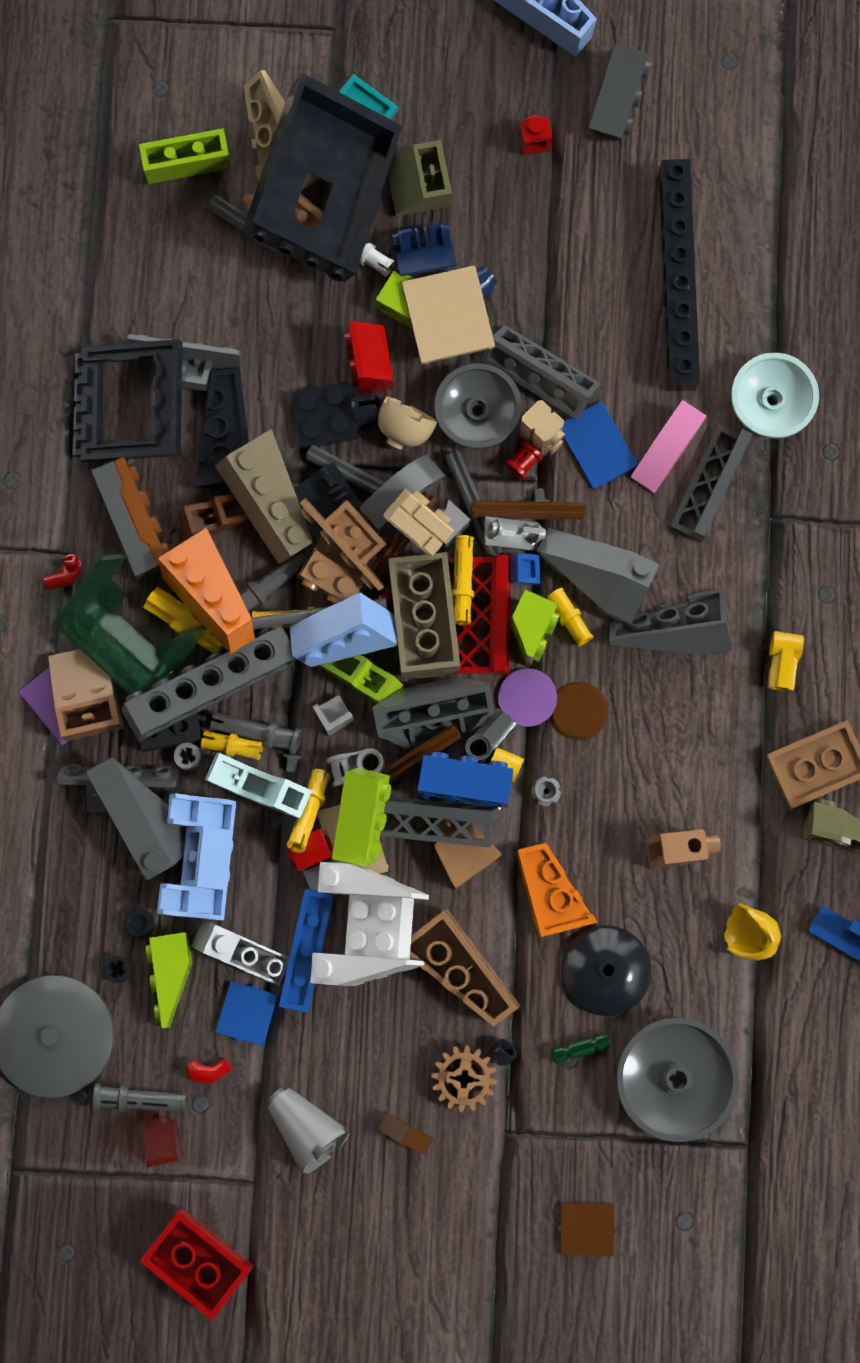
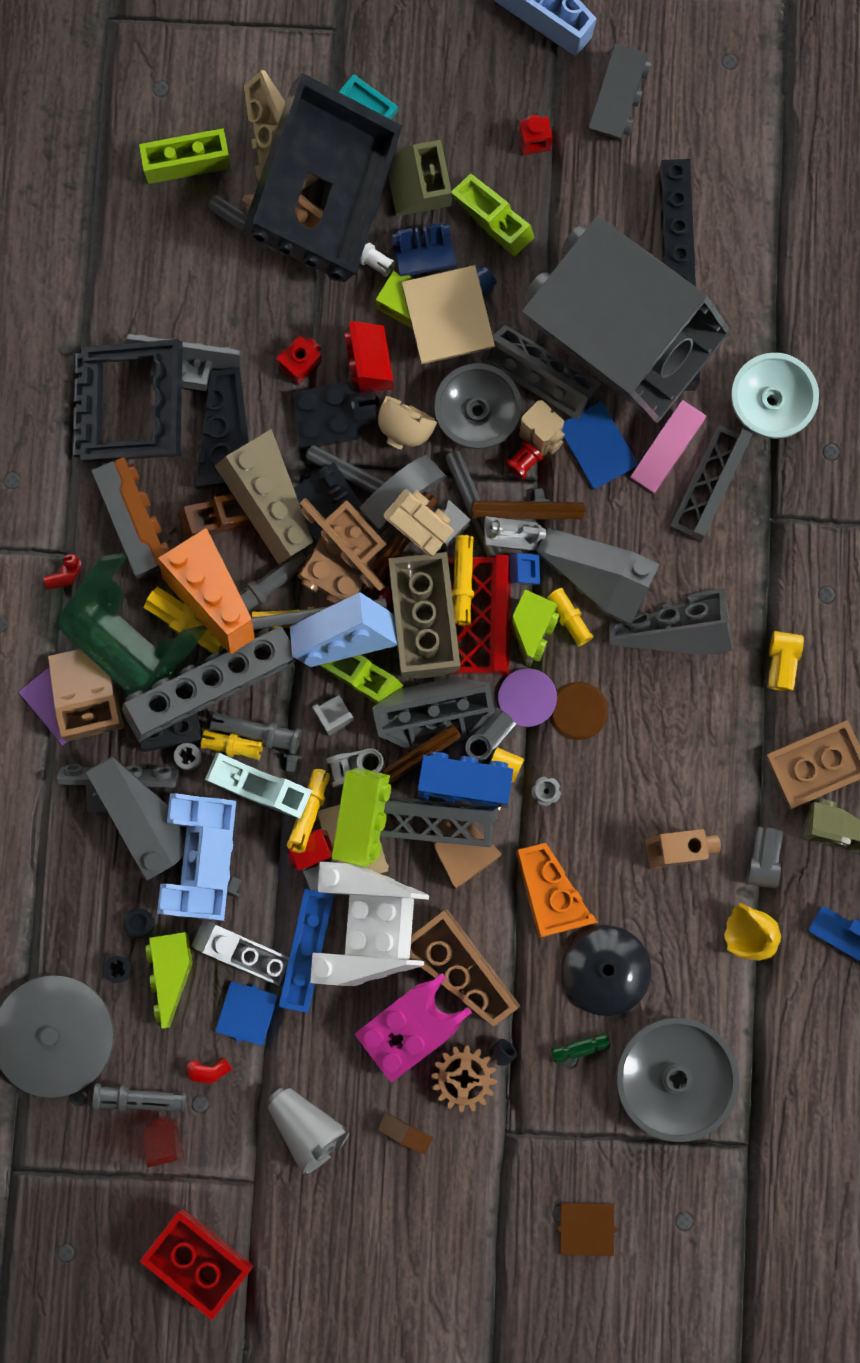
(233, 887): none -> dark grey piece
(298, 368): none -> red brick
(417, 1021): none -> dark pink brick
(493, 214): none -> lime slope
(626, 317): none -> dark grey brick
(764, 865): none -> dark grey piece

